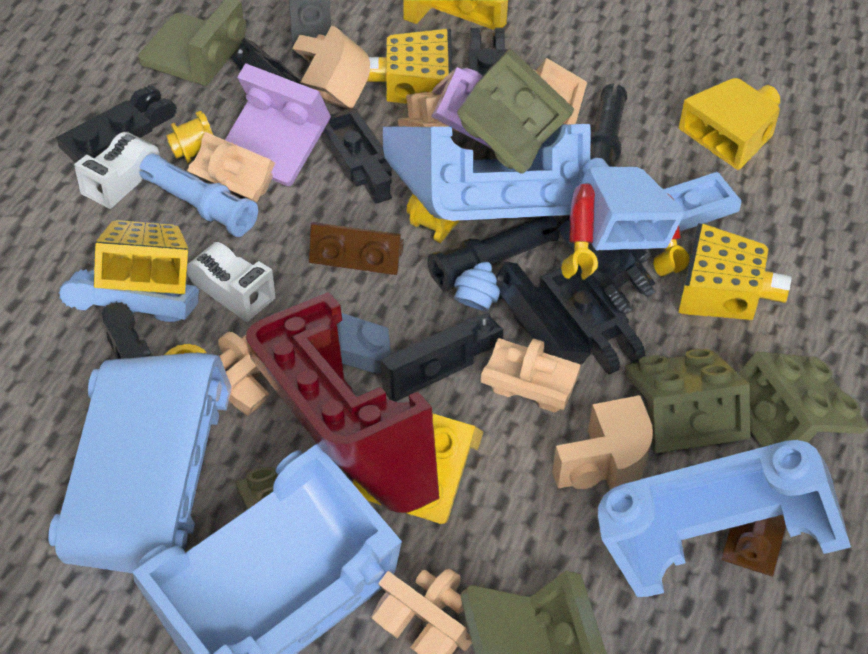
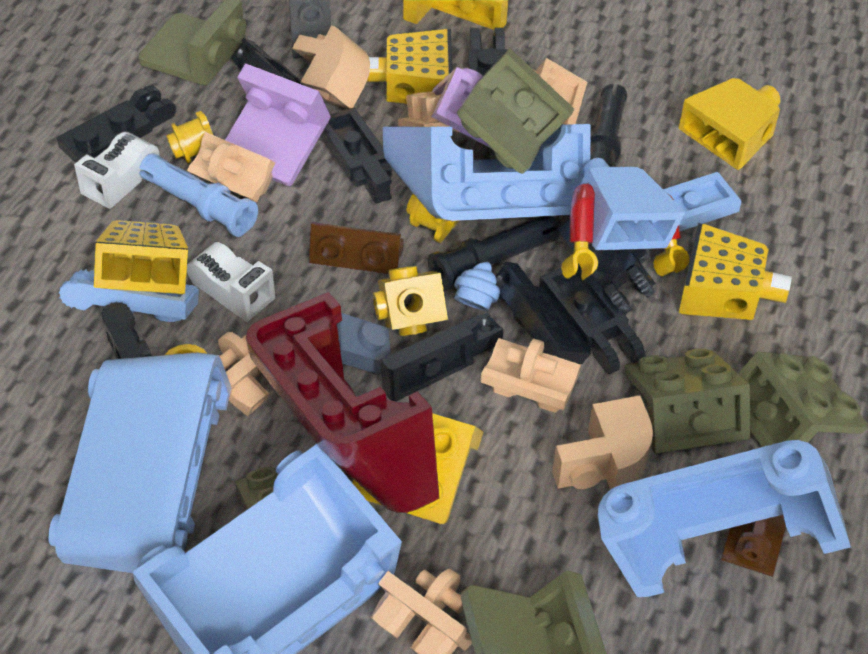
(426, 303): none -> yellow brick

